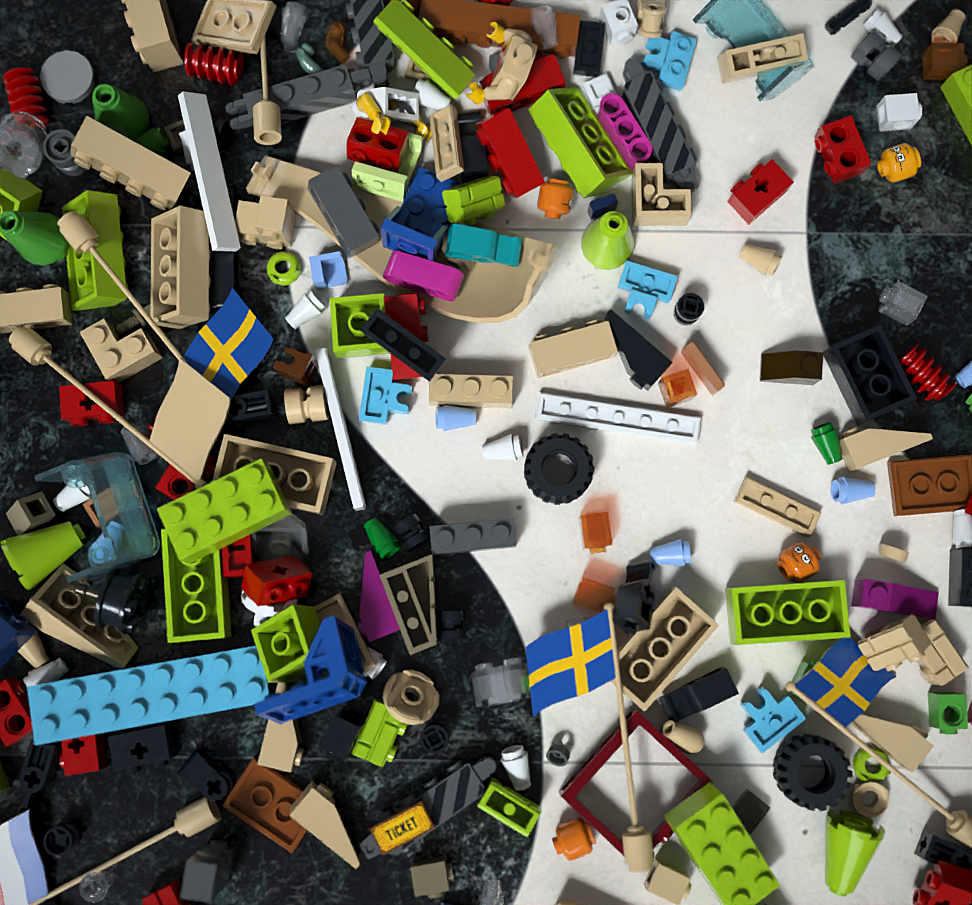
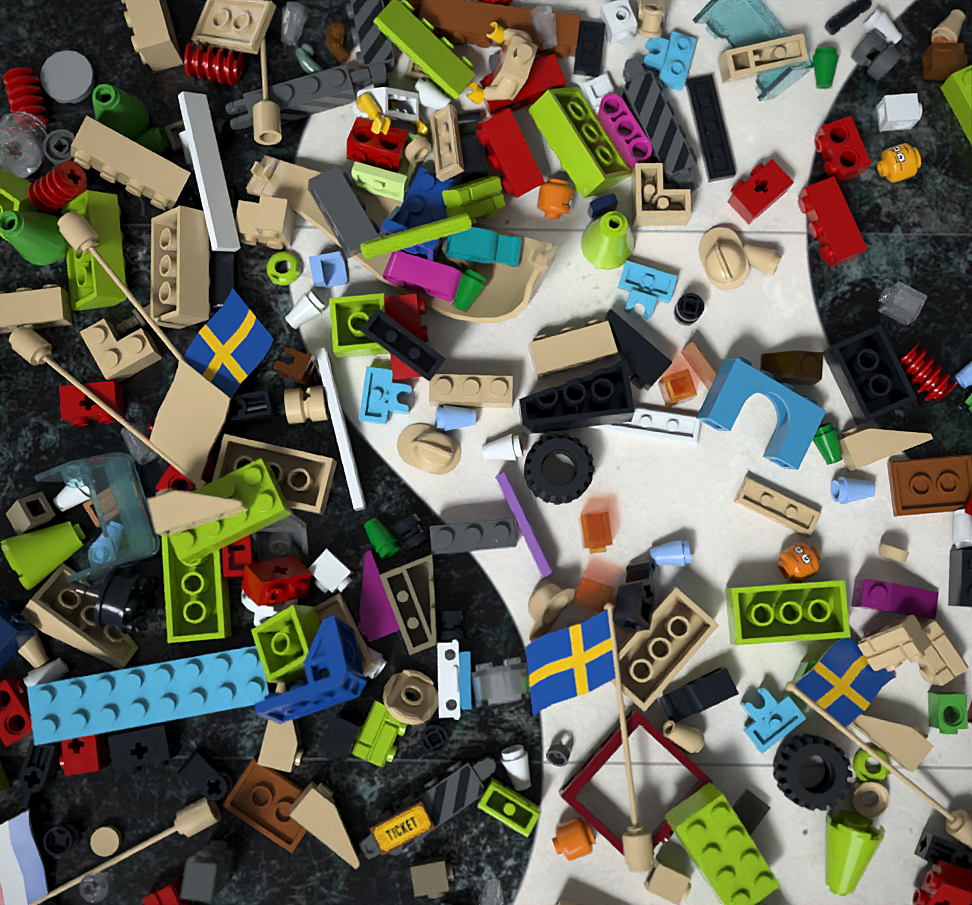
(58, 187): none -> red piece
(106, 840): none -> tan tile
(181, 511): none -> tan slope
(331, 573): none -> white brick
(416, 236): none -> lime axle
(417, 150): none -> tan tile
(428, 449): none -> tan piece
(448, 679): none -> white piece
(465, 679): none -> dark azure tile
(468, 289): none -> green cone
(523, 524): none -> medium lavender tile
(546, 605): none -> tan piece
(580, 402): none -> black wedge
(710, 128): none -> black tile
(723, 258): none -> tan piece
(796, 415): none -> dark azure arch
(825, 66): none -> green cone
(831, 222): none -> red brick

